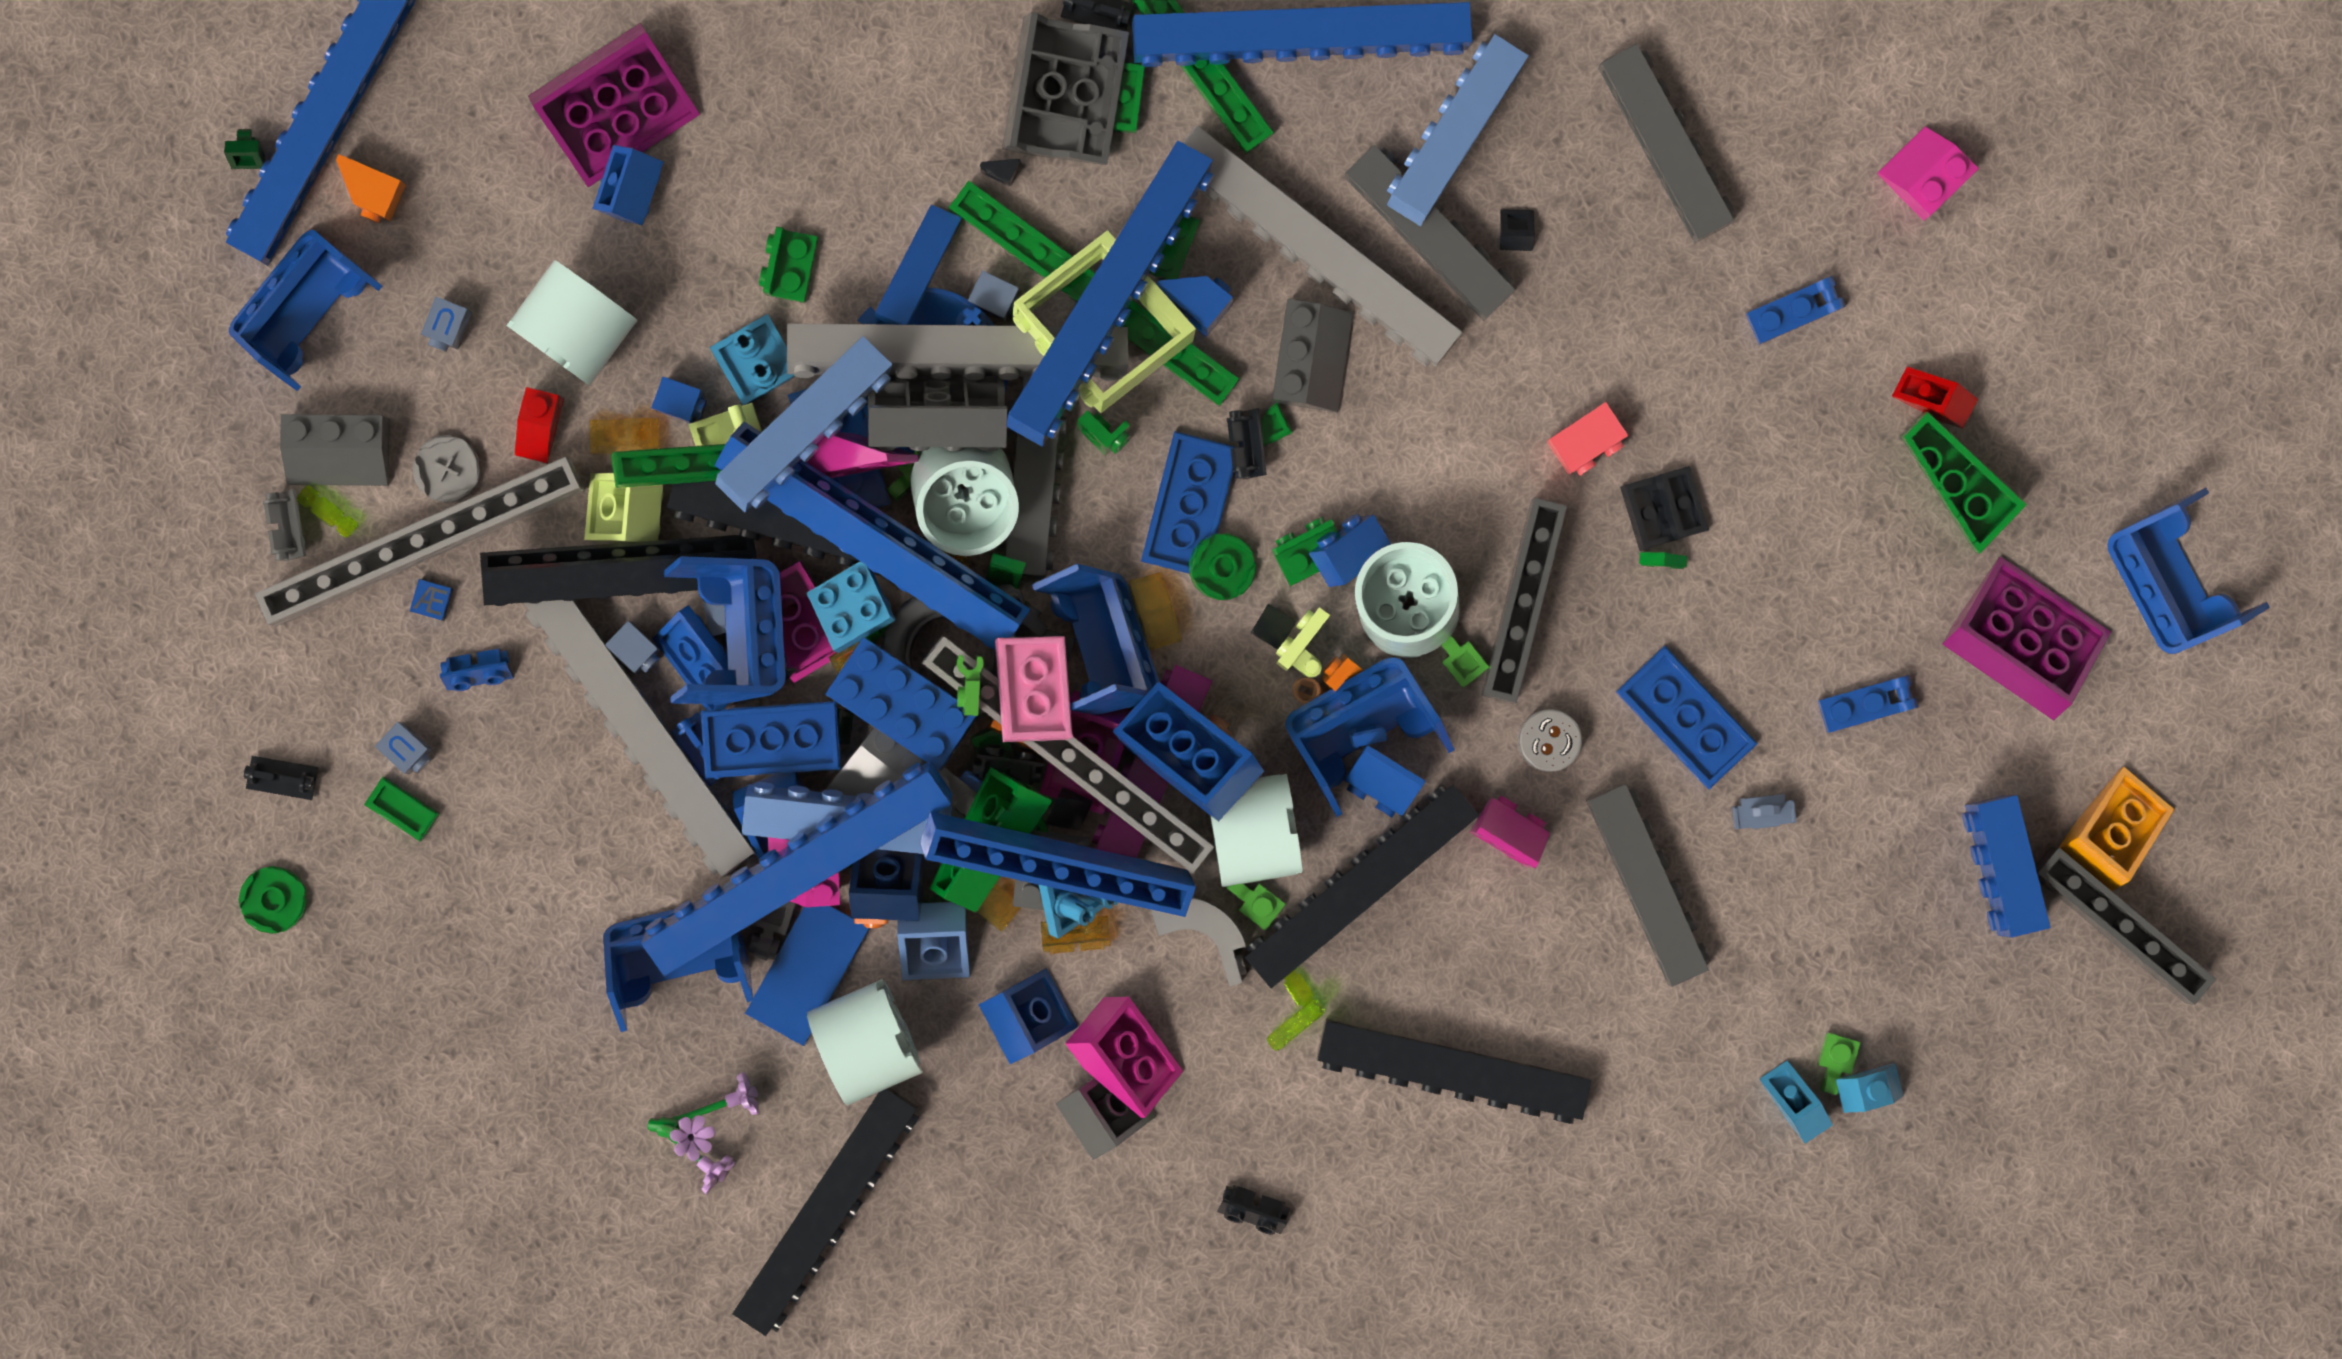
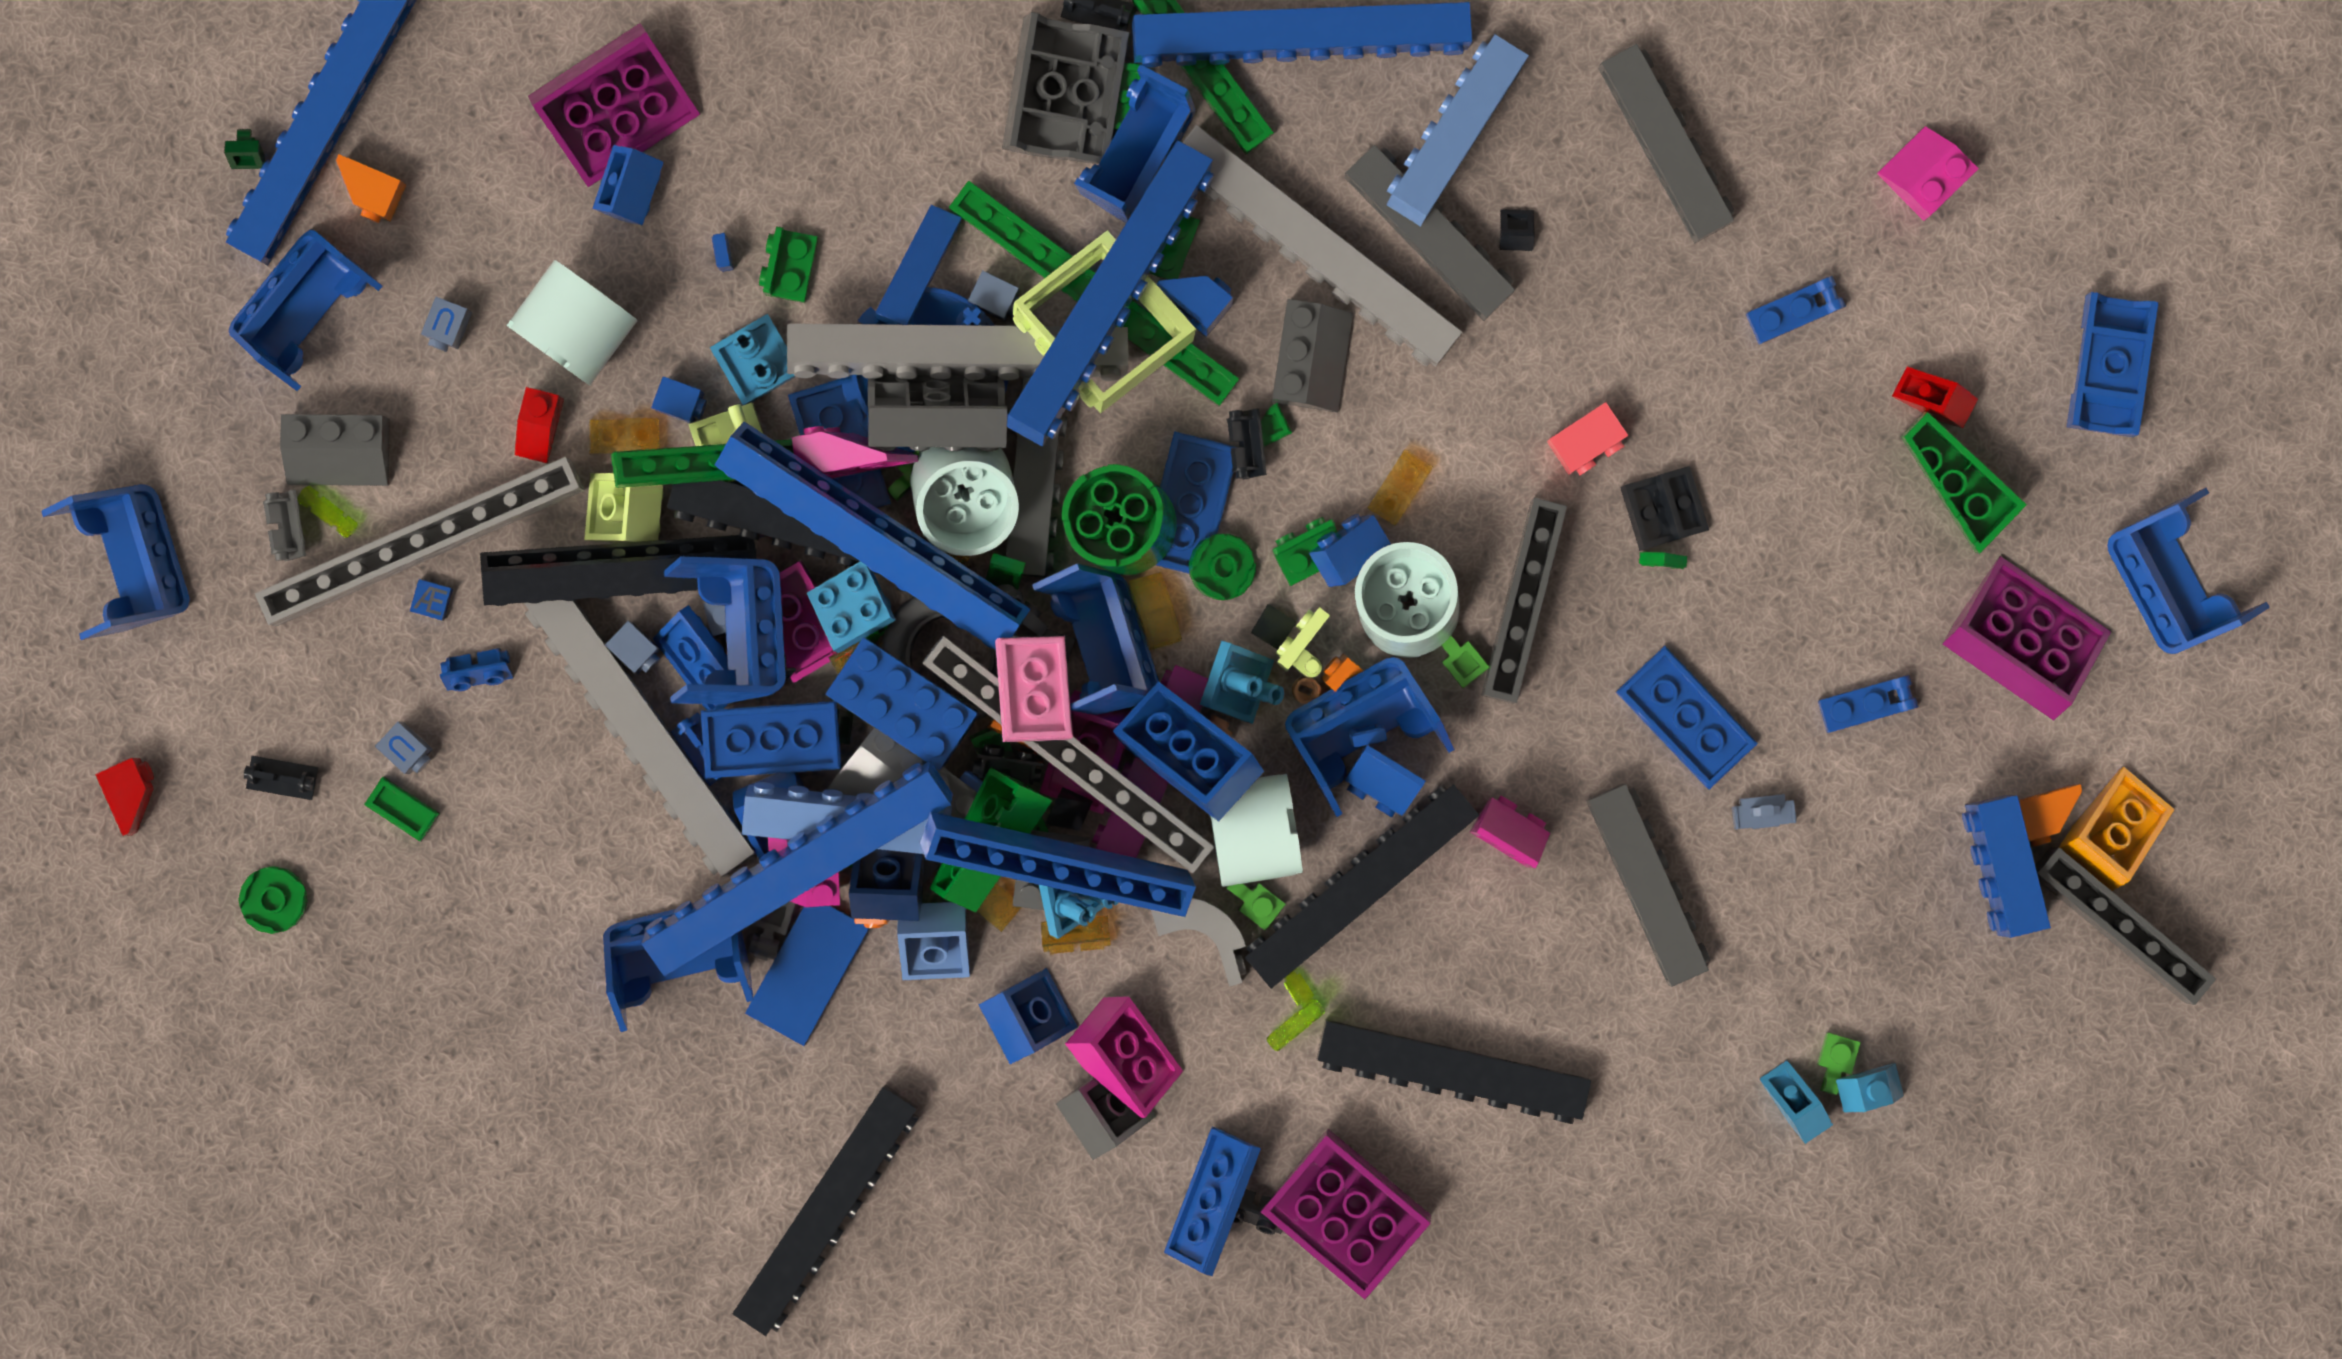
(127, 792): none -> red slope
(138, 554): none -> blue windscreen
(446, 468): light grey tile -> none
(691, 1135): lavender plant -> none
(722, 252): none -> blue tile
(804, 424): medium blue brick -> none
(864, 1042): light aqua brick -> none
(969, 695): bright green plate -> none
(1001, 170): black slope -> none
(1097, 431): green bracket -> none
(1126, 546): none -> green brick
(1153, 124): none -> blue windscreen
(1212, 1201): none -> blue tile
(1240, 683): none -> dark azure plate
(1346, 1214): none -> magenta slope
(1400, 487): none -> clear yellow slope
(1549, 740): light grey head -> none
(2048, 812): none -> orange slope
(2112, 365): none -> blue piece

